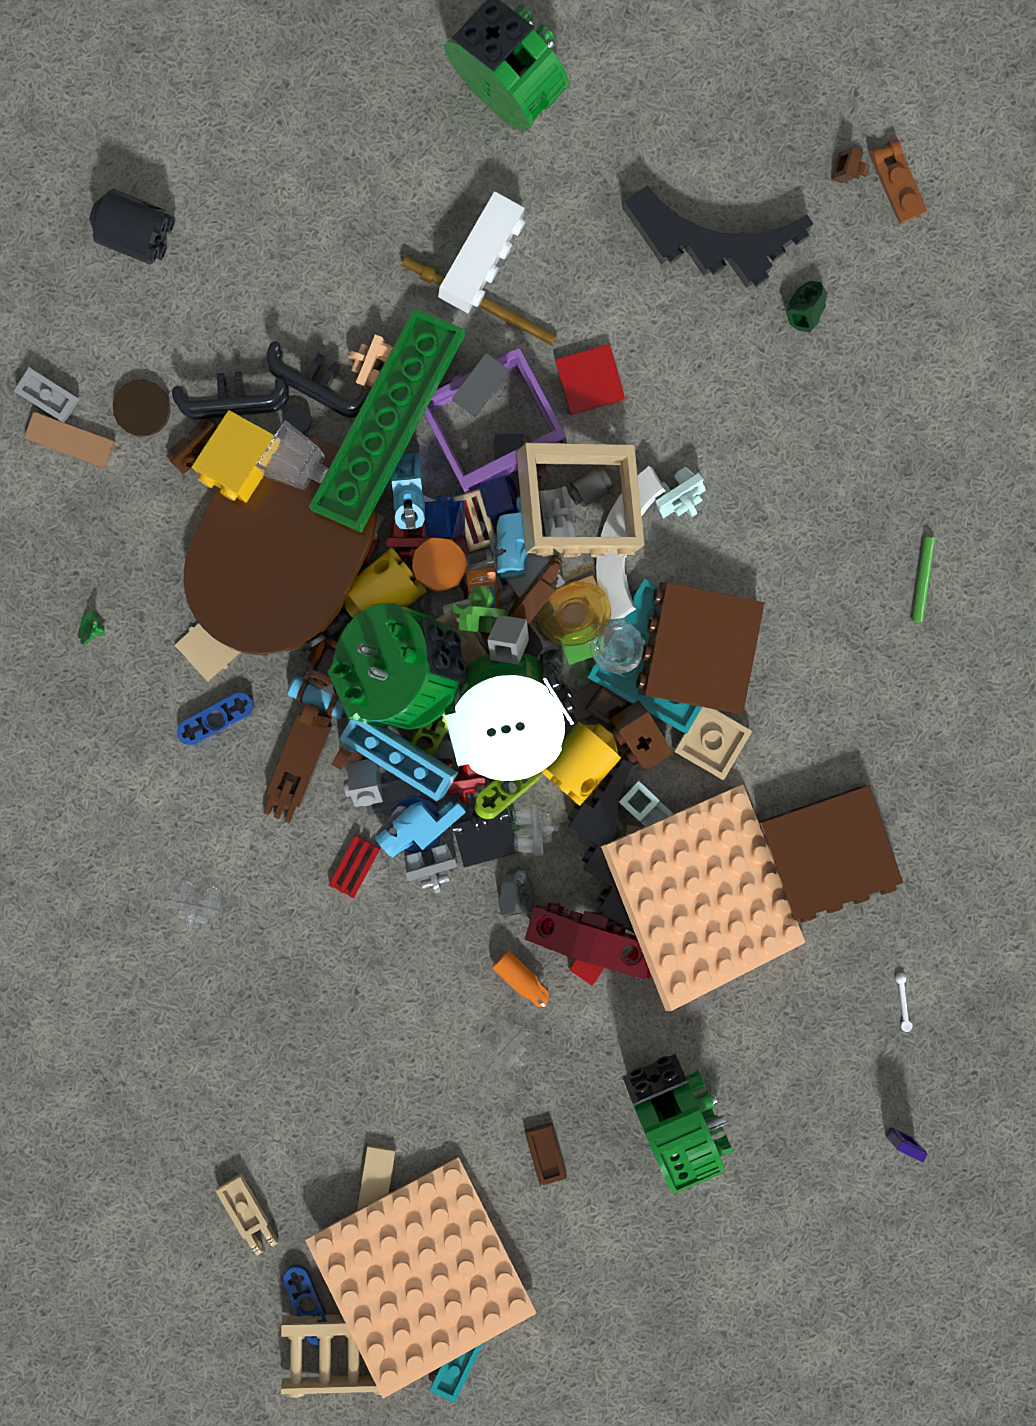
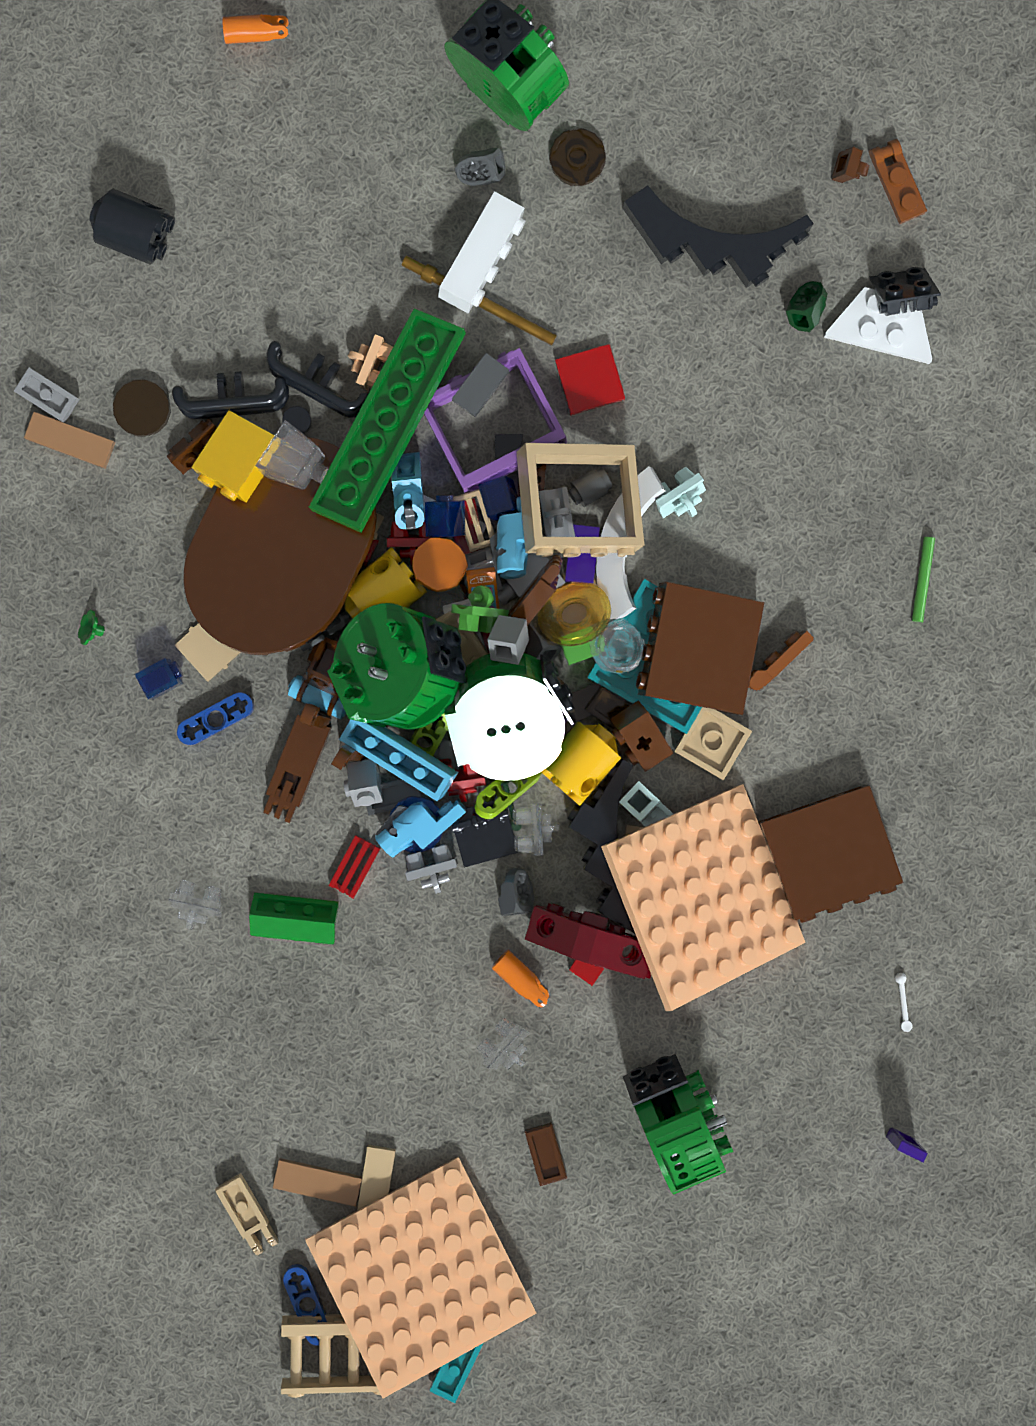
(159, 678): none -> clear blue brick
(253, 28): none -> orange piece
(293, 918): none -> green panel
(317, 1182): none -> medium nougat tile
(481, 167): none -> dark grey rock
(571, 163): none -> dark brown tile
(582, 567): none -> dark purple tile
(778, 661): none -> dark orange hinge
(892, 334): none -> white wing
(903, 287): none -> black hinge

